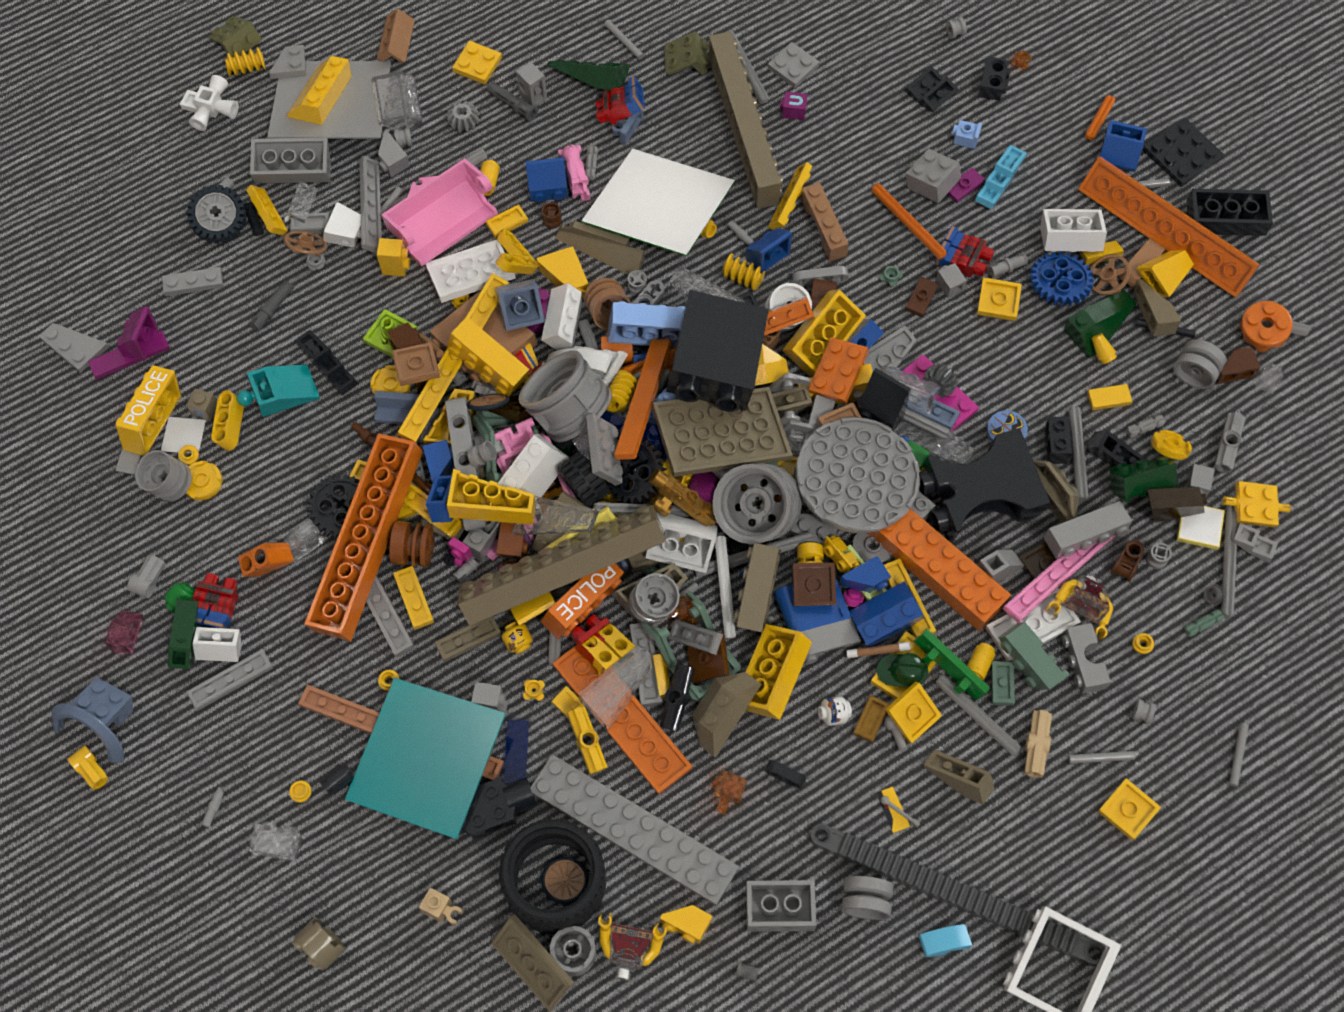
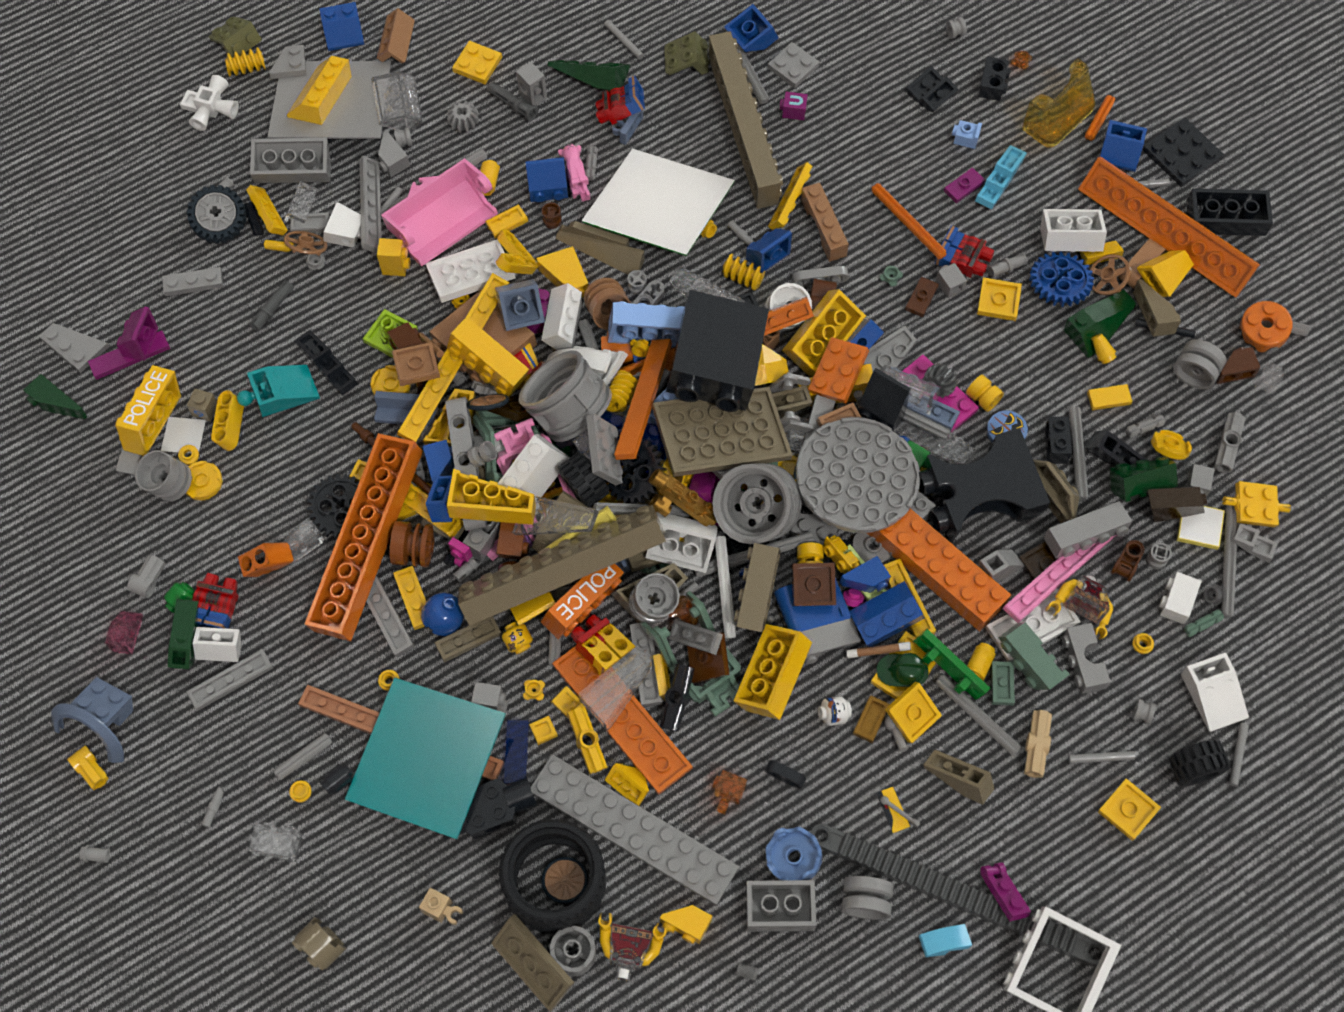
(51, 398): none -> dark green slope
(94, 854): none -> light grey pin
(277, 246): none -> yellow arm
(302, 756): none -> light grey axle
(341, 26): none -> blue slope
(442, 614): none -> blue cylinder
(543, 730): none -> yellow tile
(628, 782): none -> yellow slope
(640, 347): none -> yellow plate
(722, 709): dark tan wedge -> none
(752, 30): none -> blue slope
(789, 840): none -> medium blue plate
(933, 175): light grey brick -> none
(985, 393): none -> yellow wheel
(1005, 891): none -> magenta plate
(1054, 119): none -> clear yellow windscreen
(1180, 597): none -> white brick
(1199, 762): none -> black tyre
(1216, 691): none -> white slope

